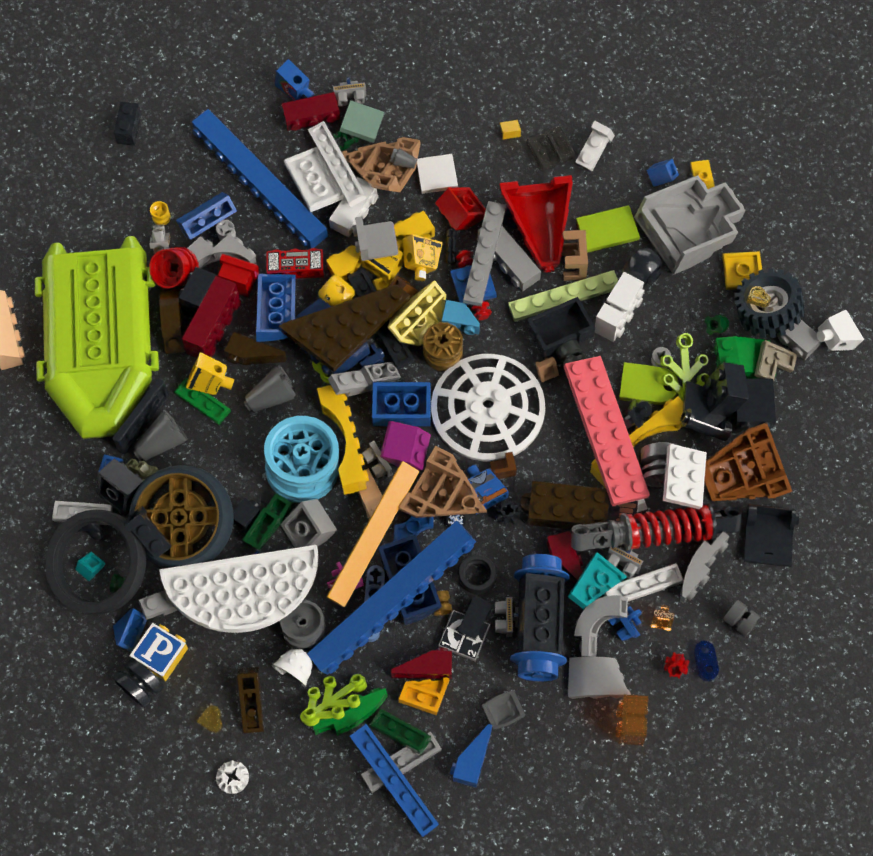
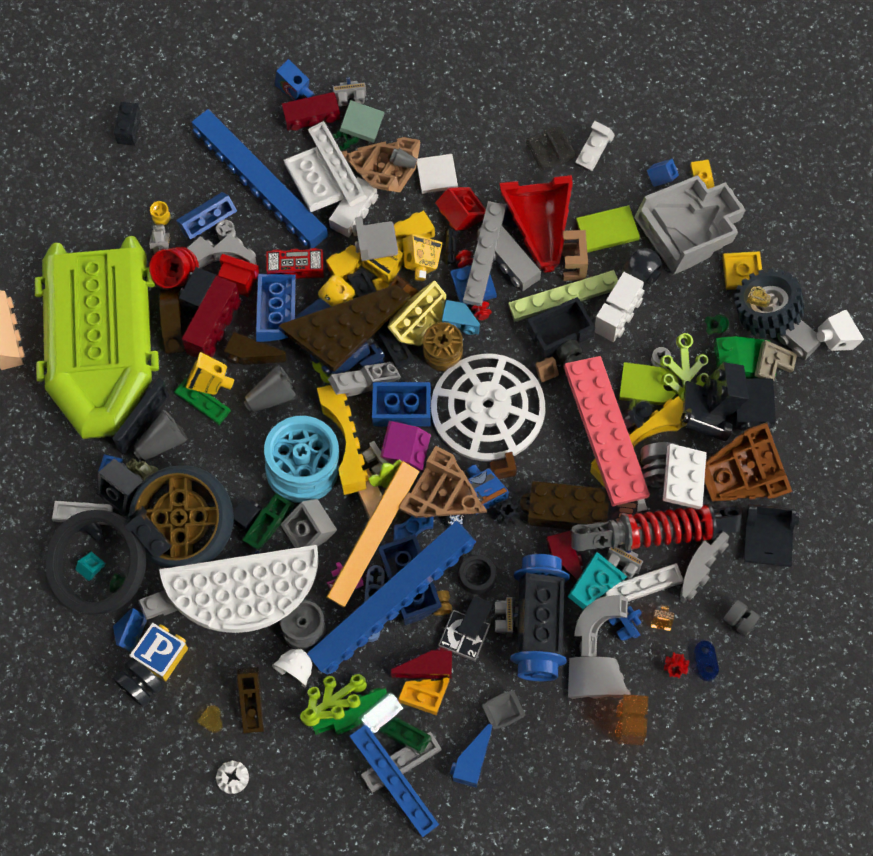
(381, 712): none -> clear light blue tile
(385, 476): none -> lime plate
(510, 129): yellow slope -> none

